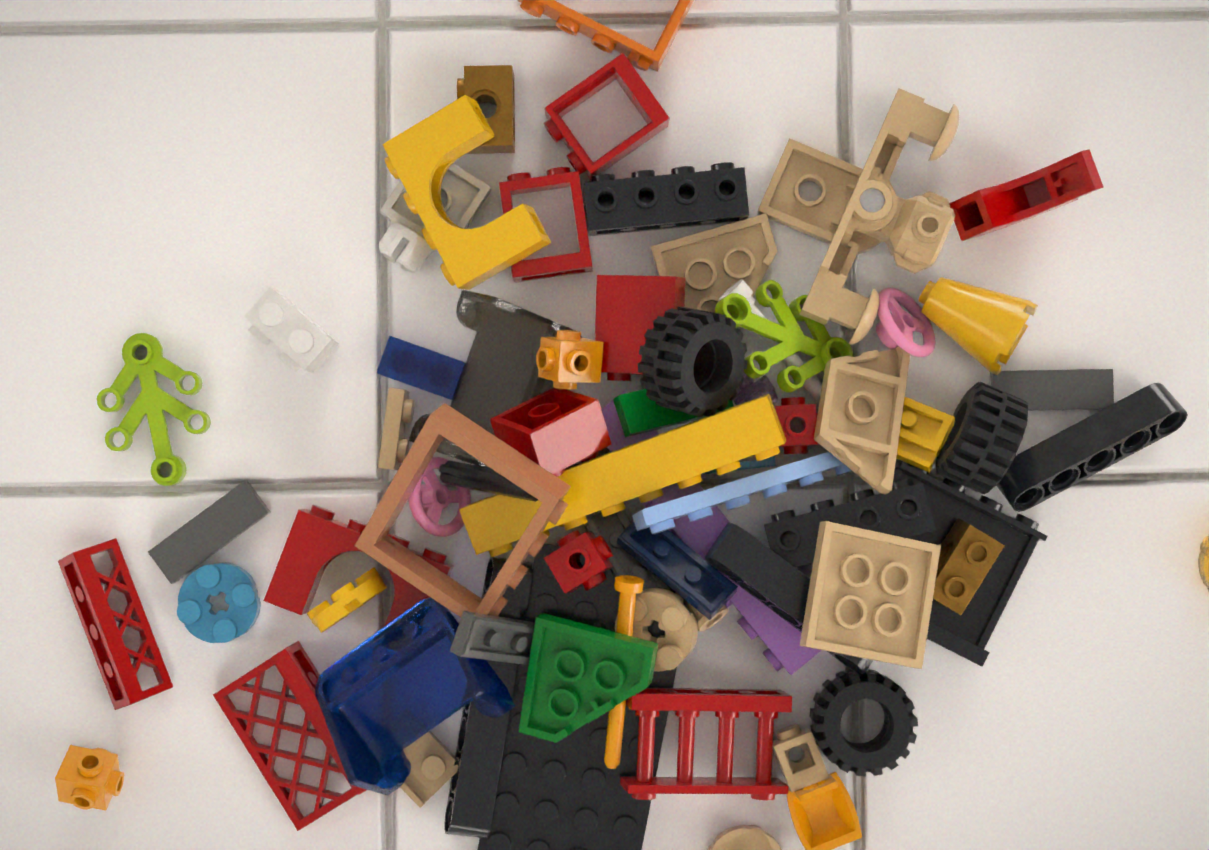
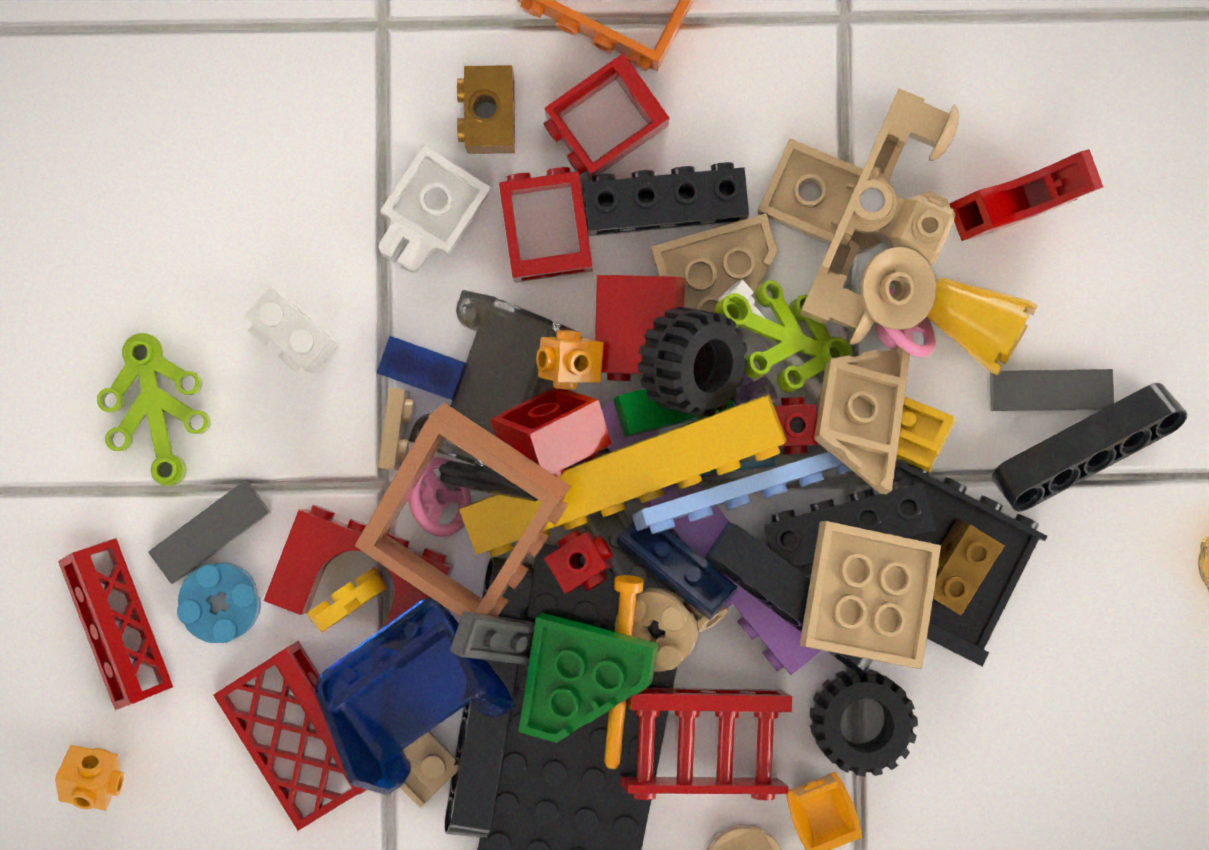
(421, 160): yellow arch -> none
(809, 767): tan brick -> none
(913, 288): none -> tan dish
(983, 438): black tyre -> none

